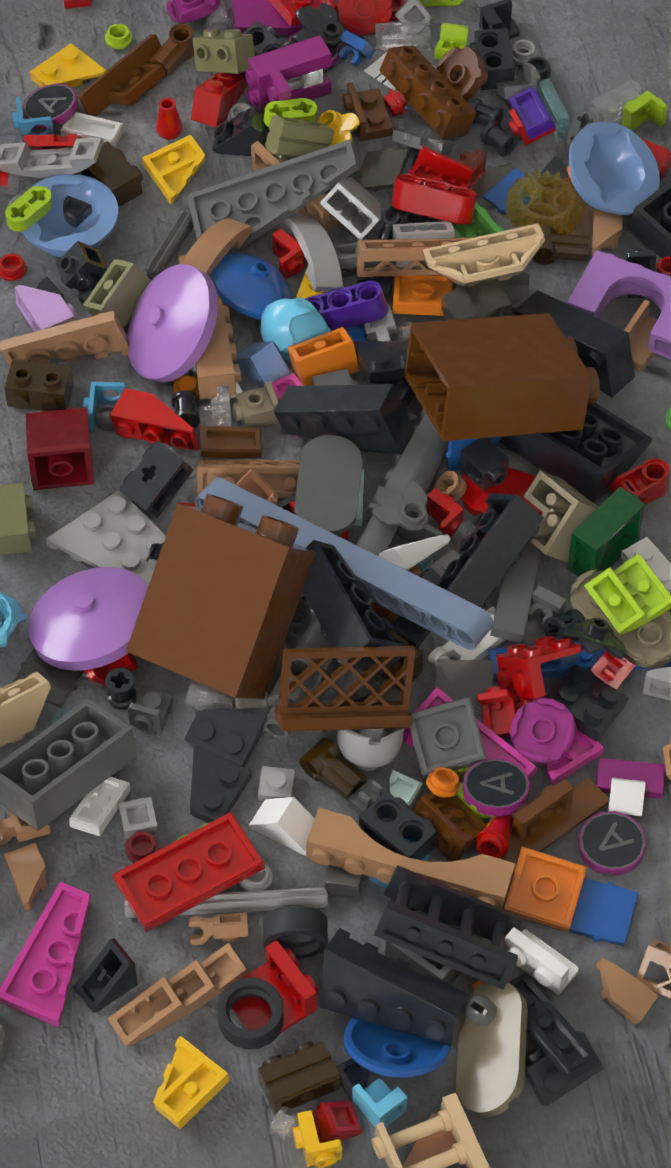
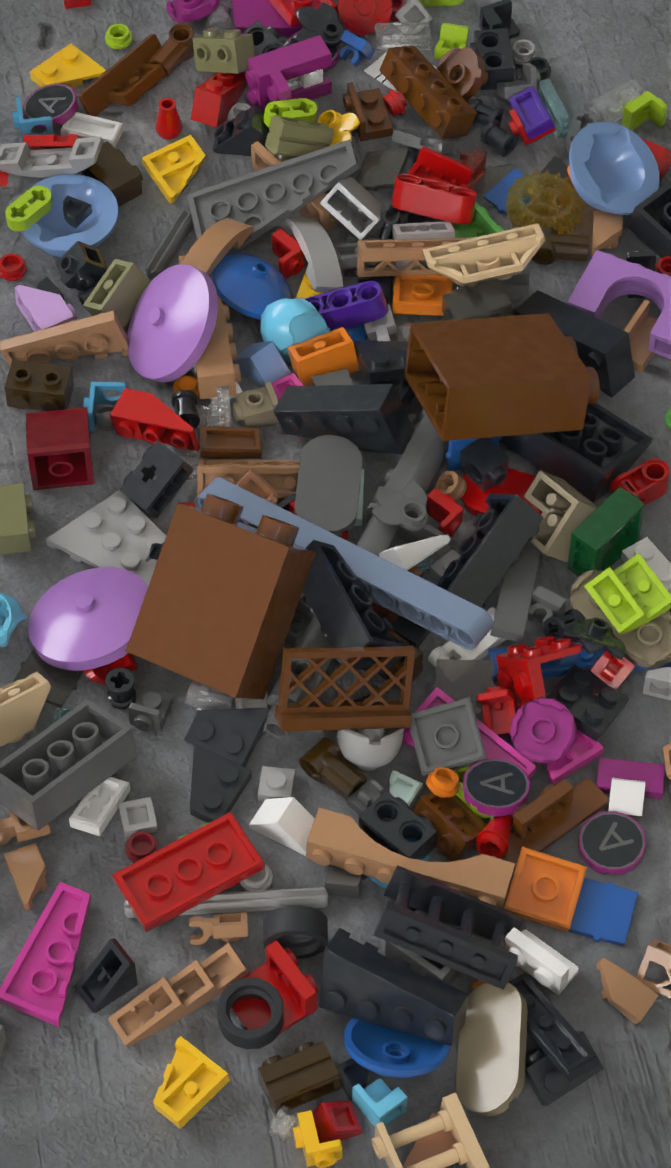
(488, 1014): dark grey hinge -> none

